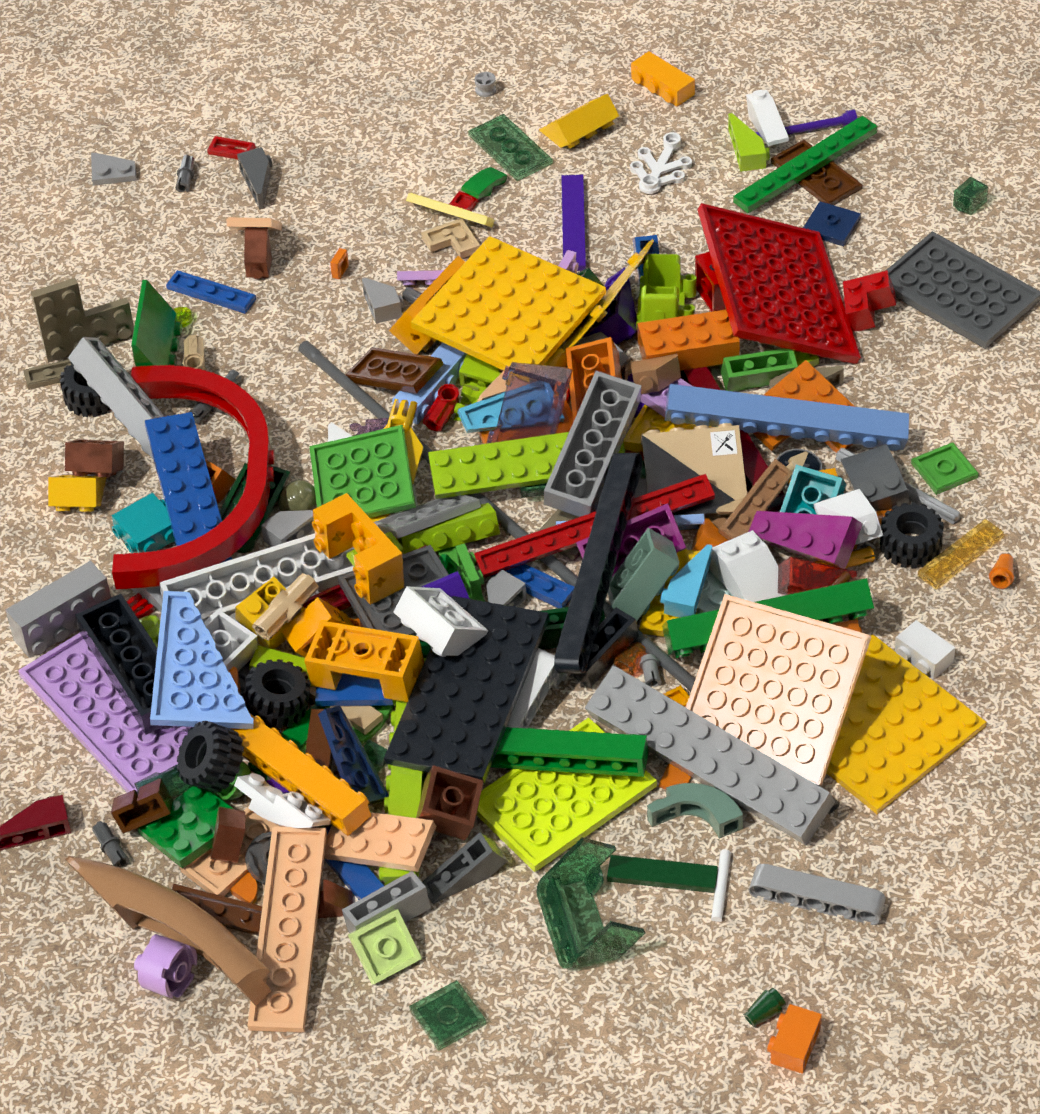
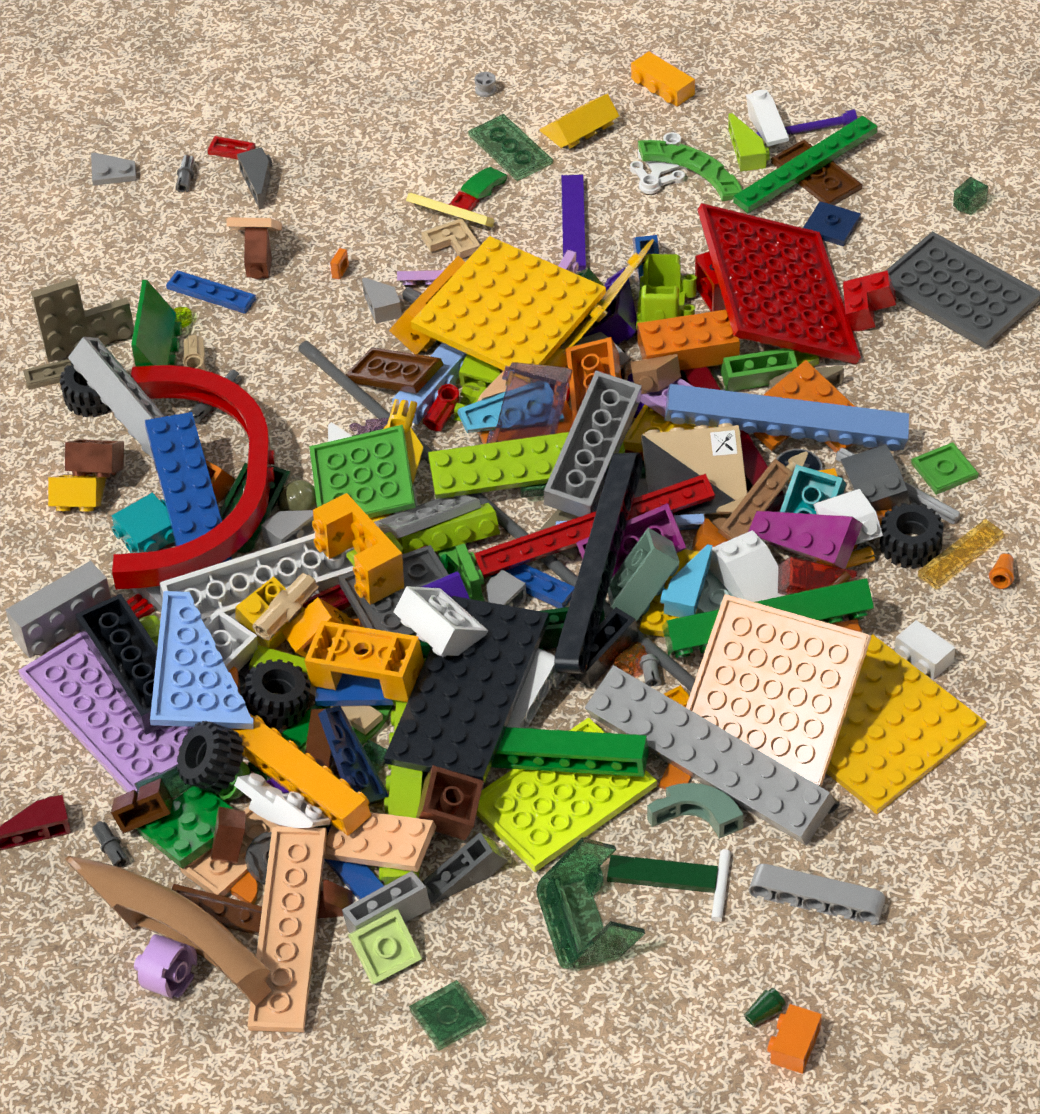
(695, 160): none -> bright green tile

